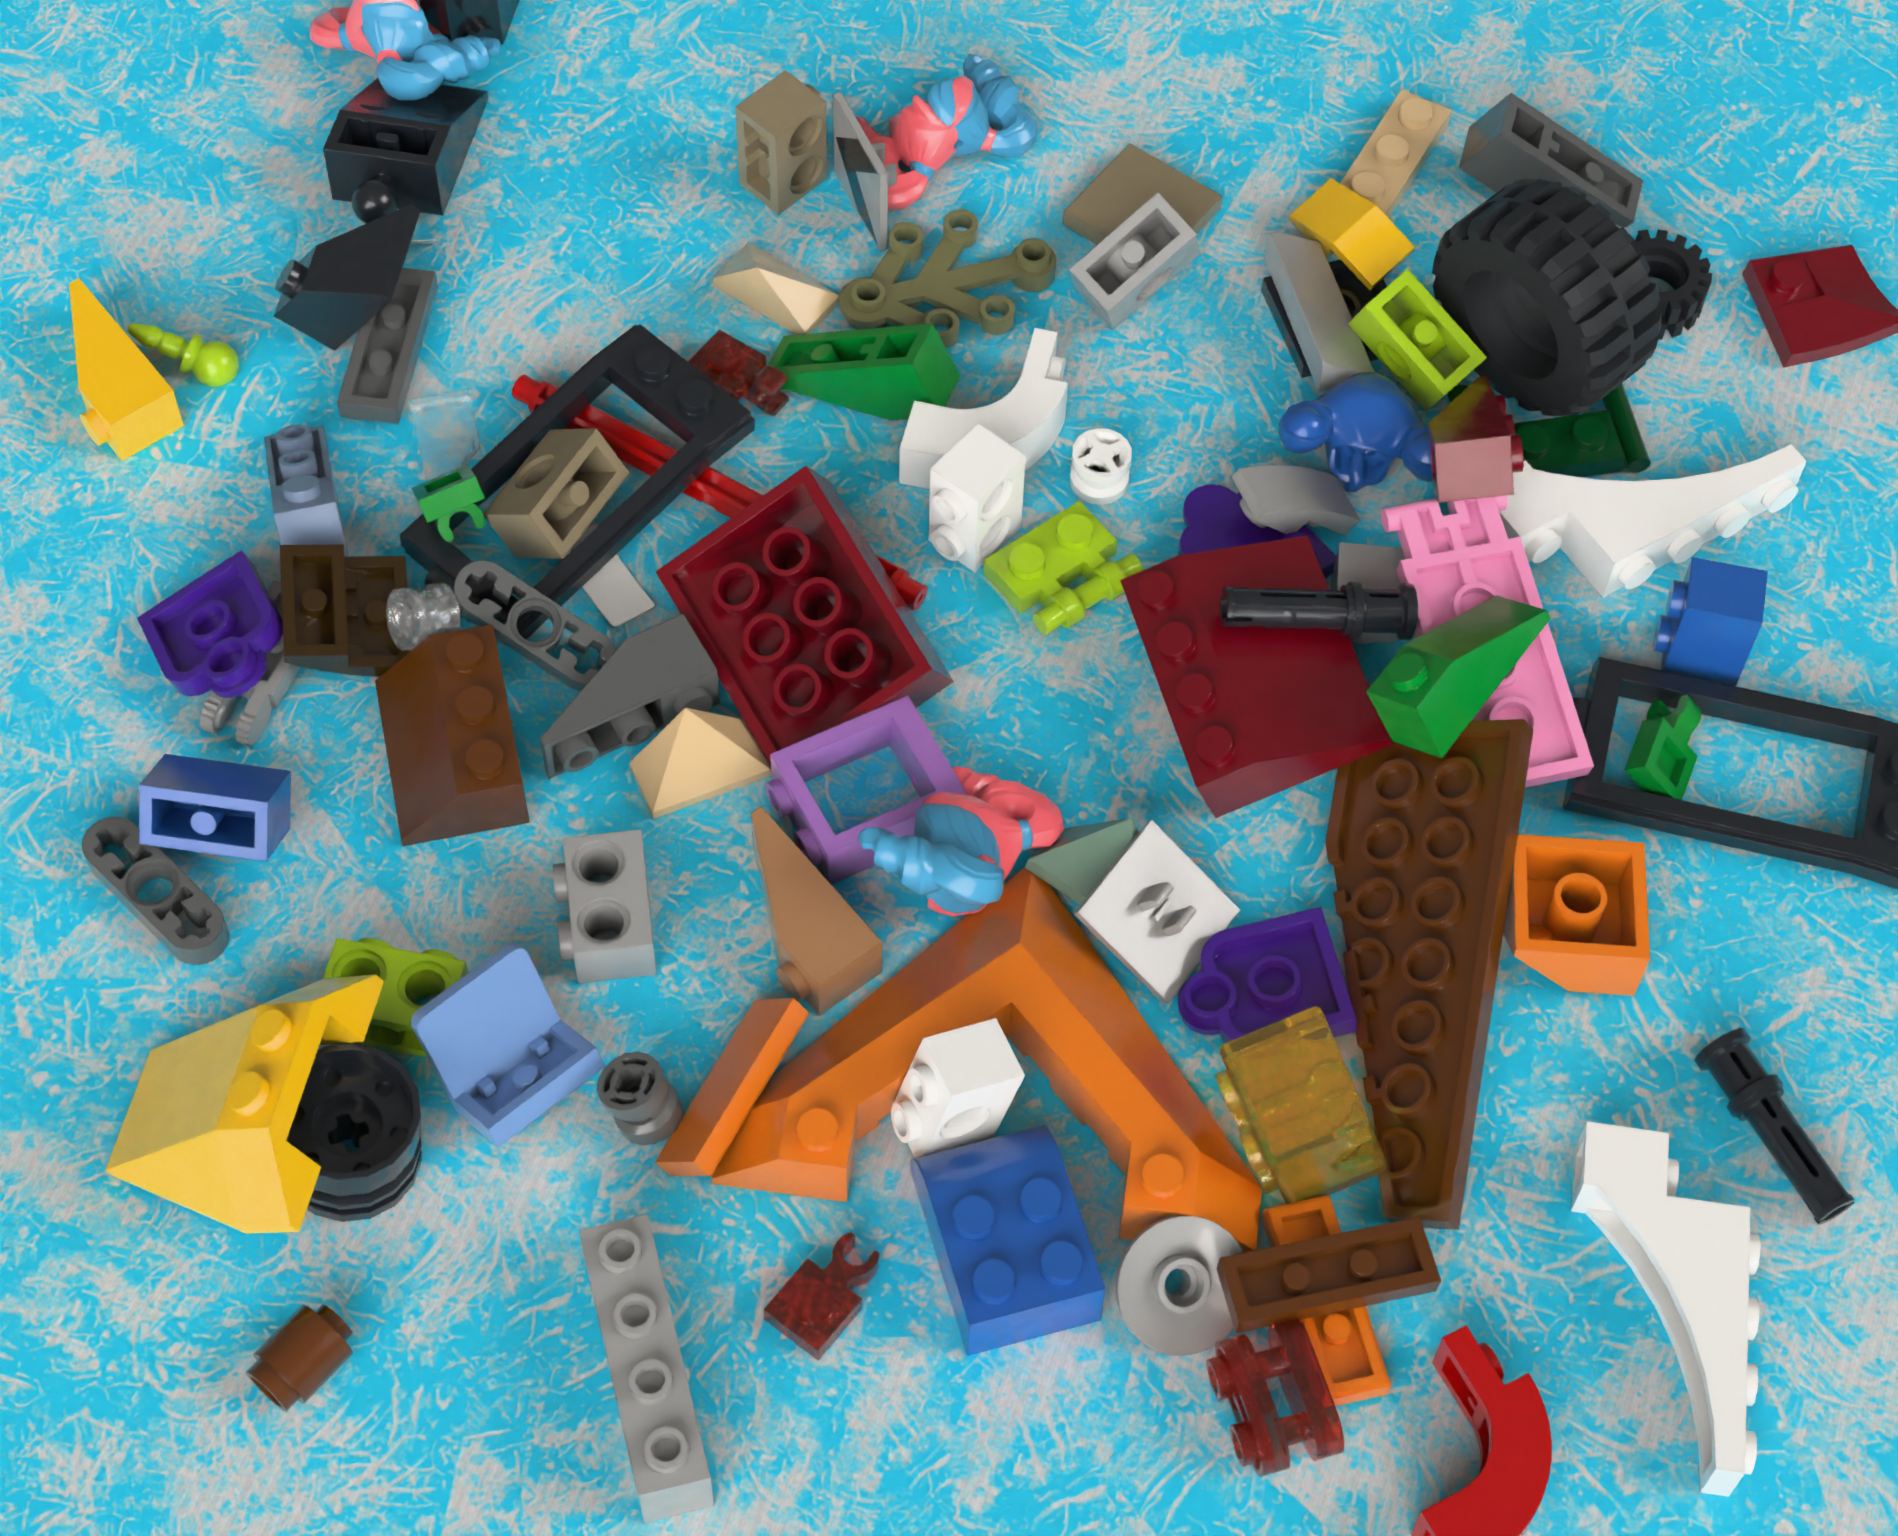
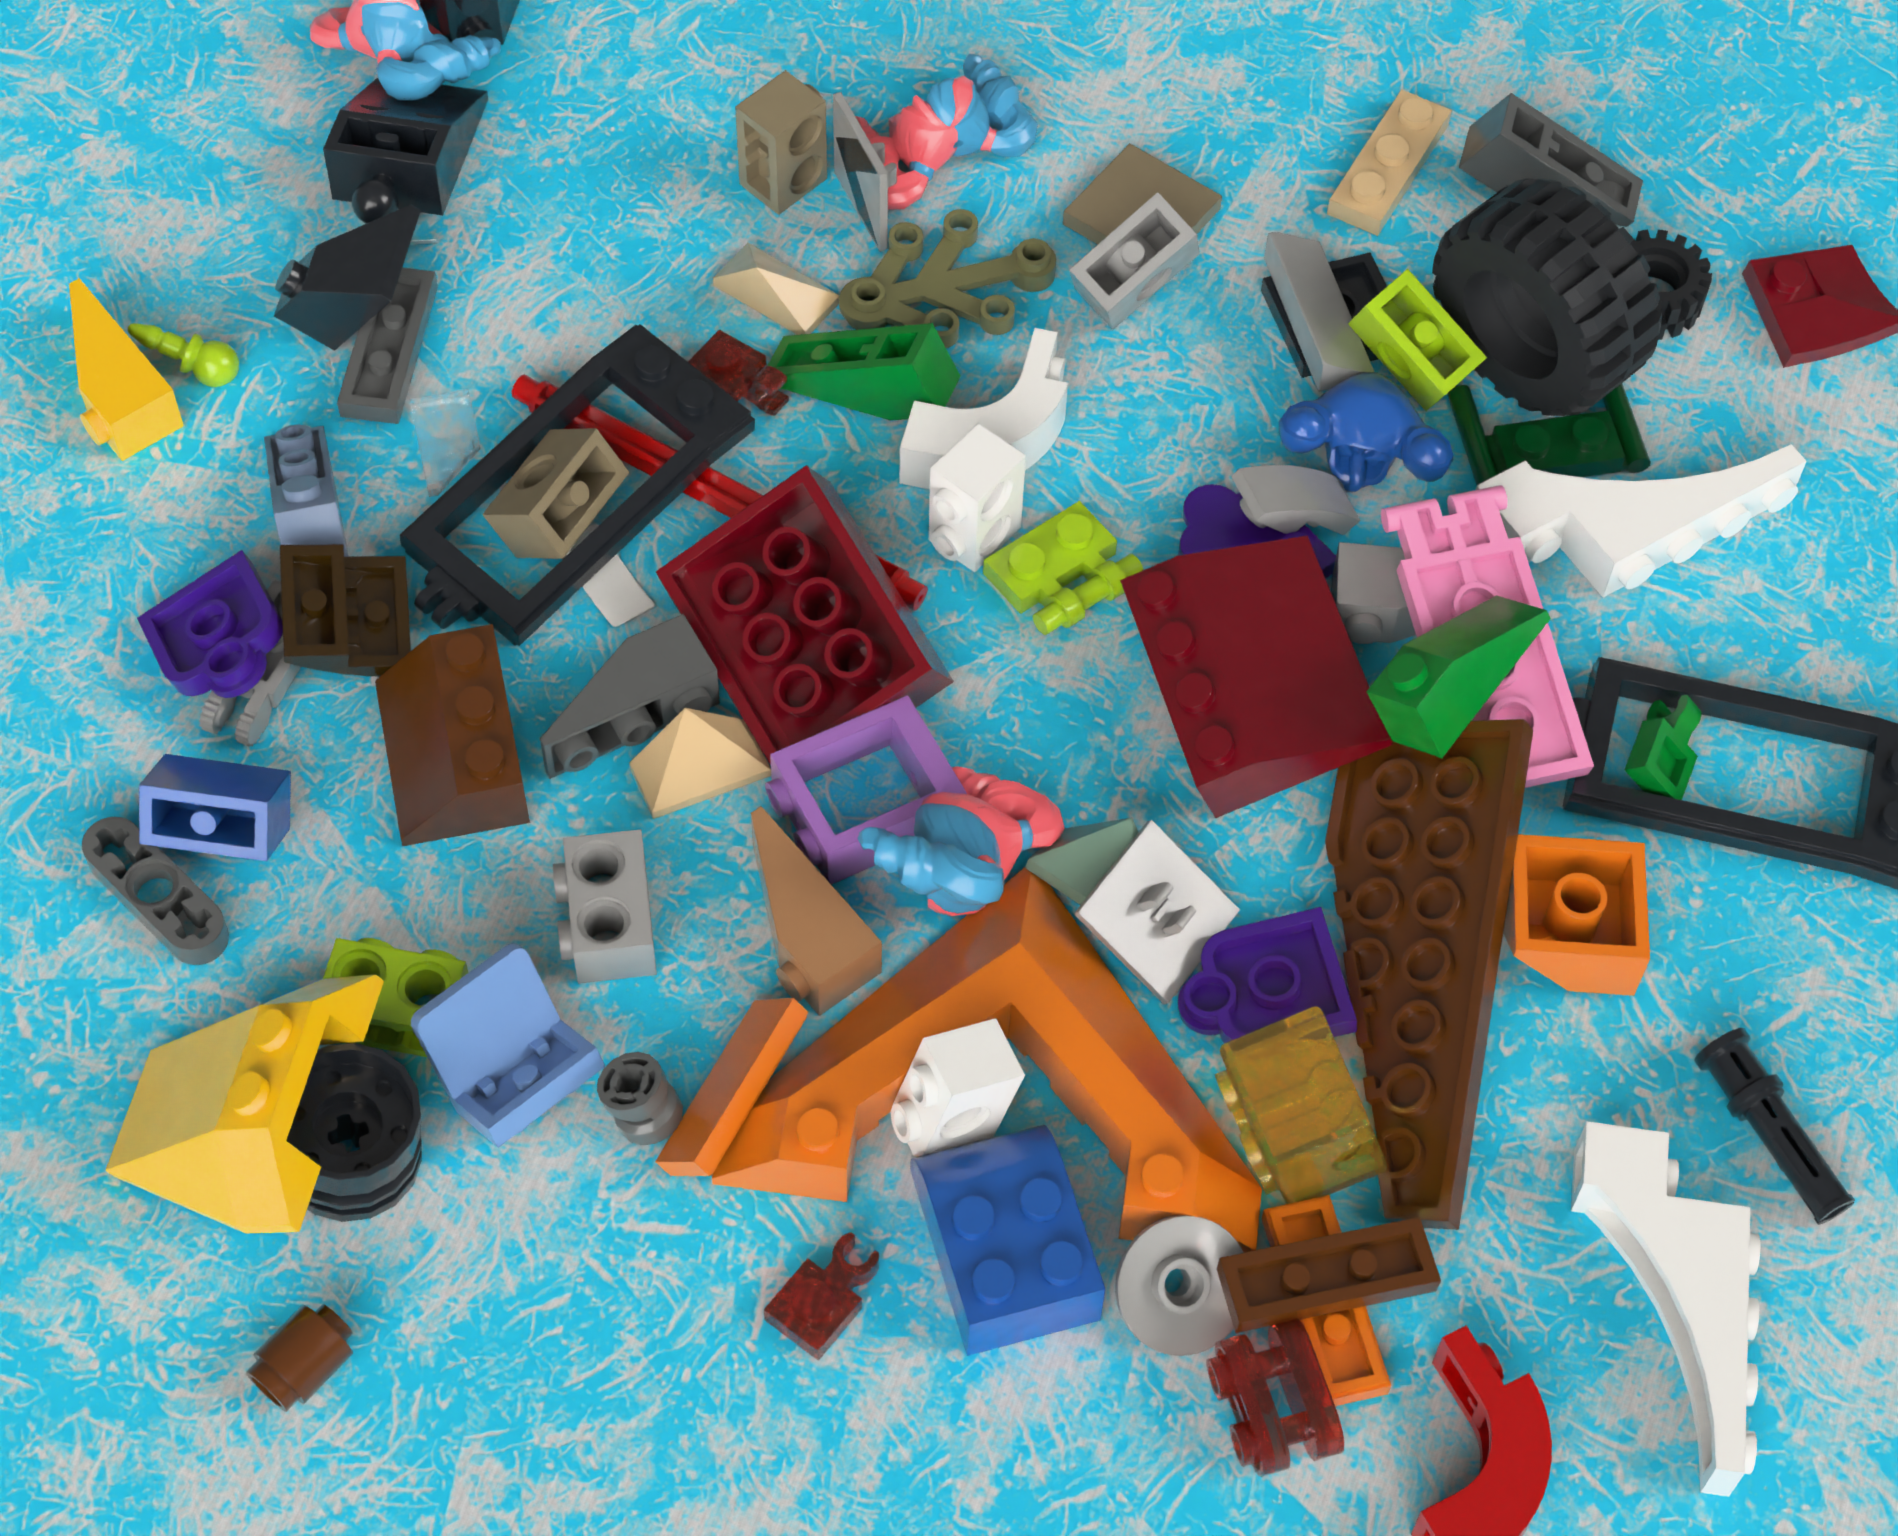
(419, 614): clear wheel -> none
(450, 494): green tile -> none
(530, 600): dark grey beam -> none
(646, 1369): light grey brick -> none
(1107, 453): white wheel -> none
(1348, 610): black pin -> none
(1353, 231): yellow slope -> none
(1474, 446): slope -> none
(1711, 621): blue brick -> none

